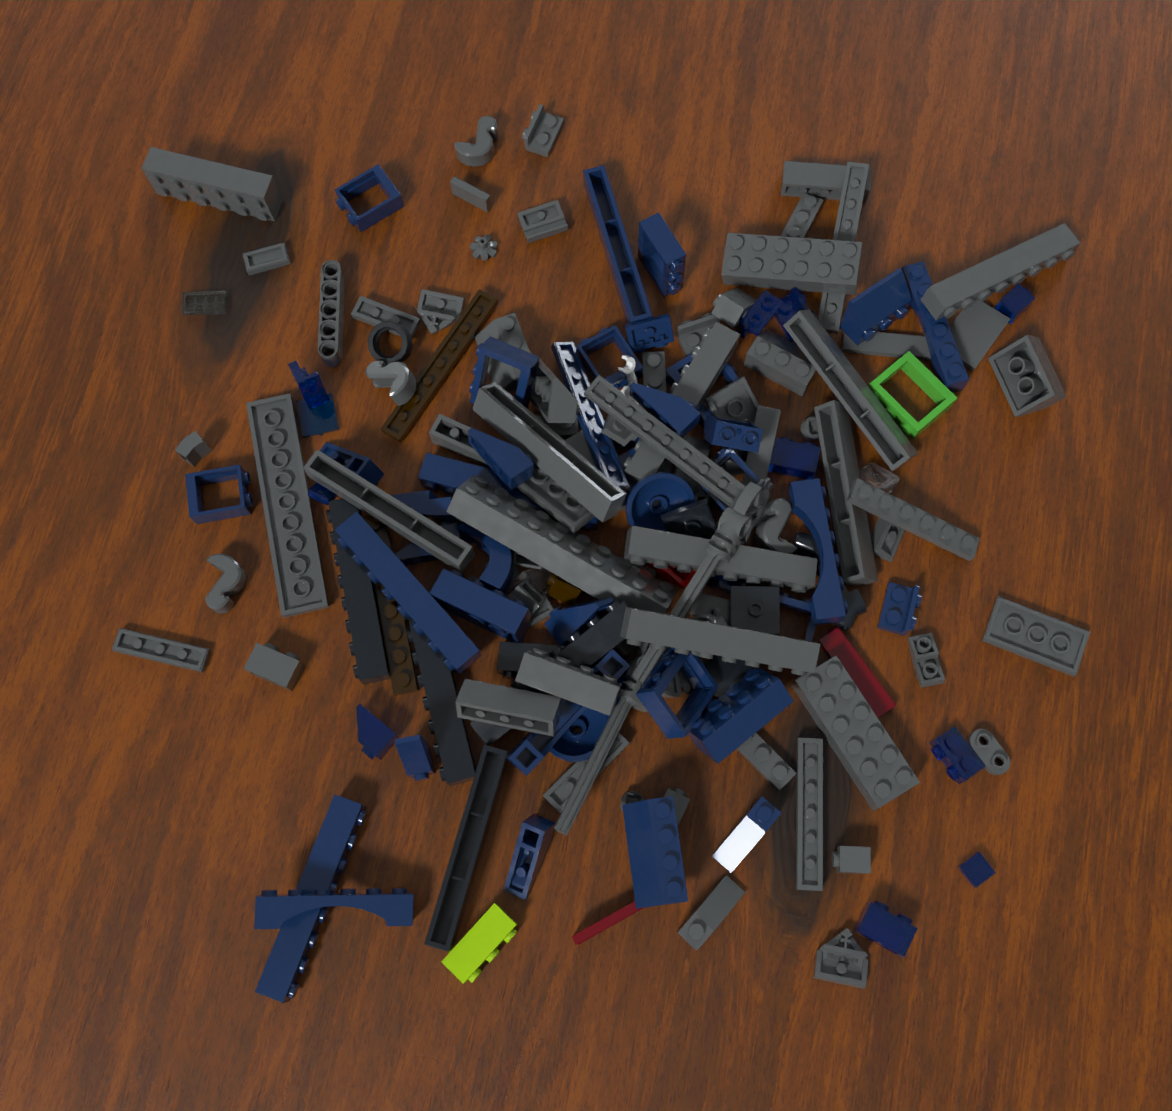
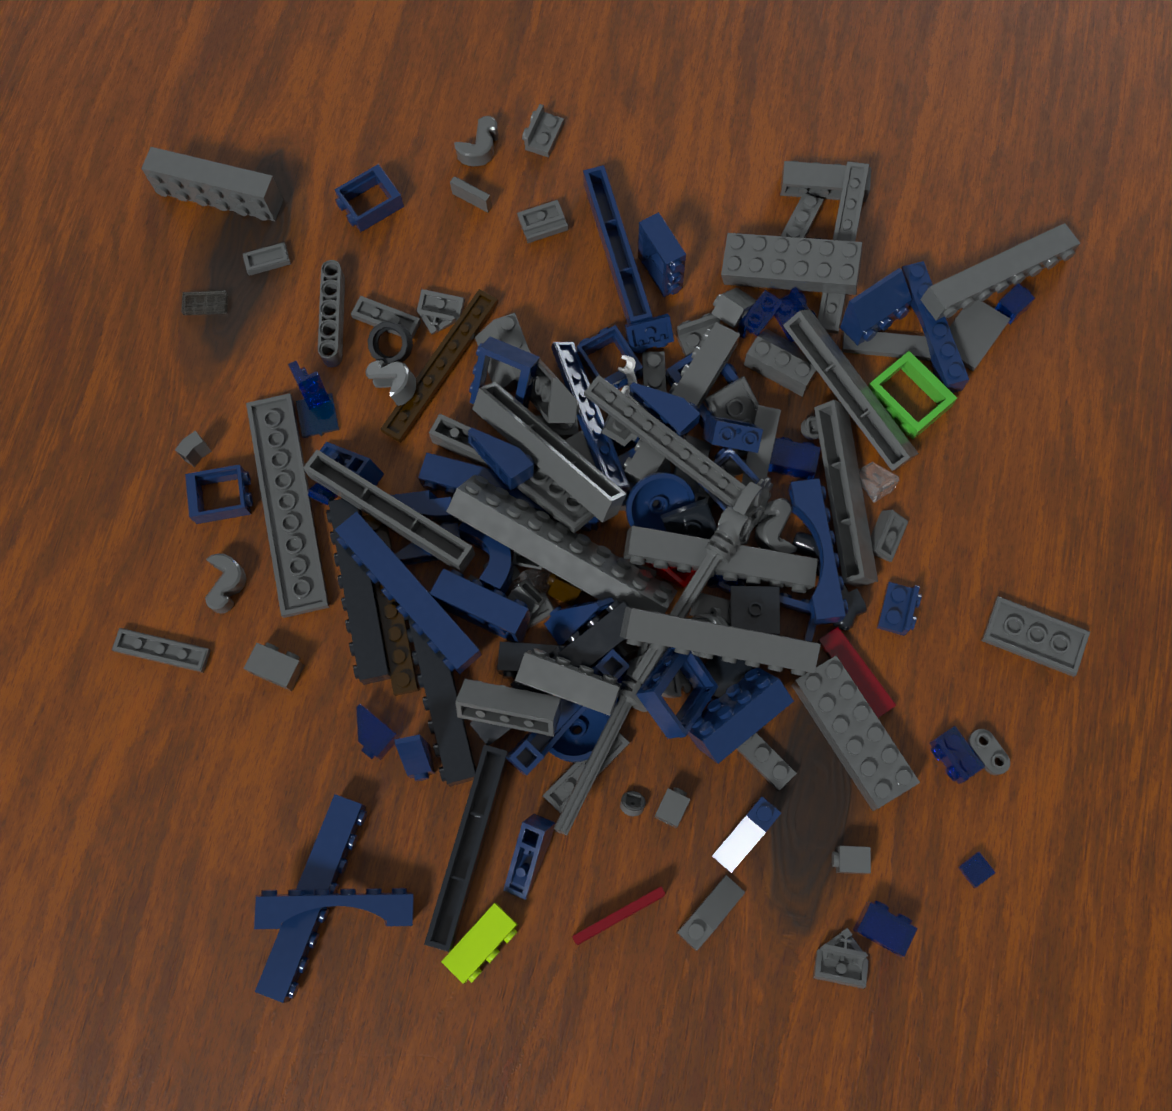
(483, 247): dark grey plant -> none
(654, 852): dark blue slope -> none
(809, 815): dark grey plate -> none
(913, 519): dark grey plate -> none
(925, 660): dark grey slope -> none
(1027, 376): dark grey slope -> none

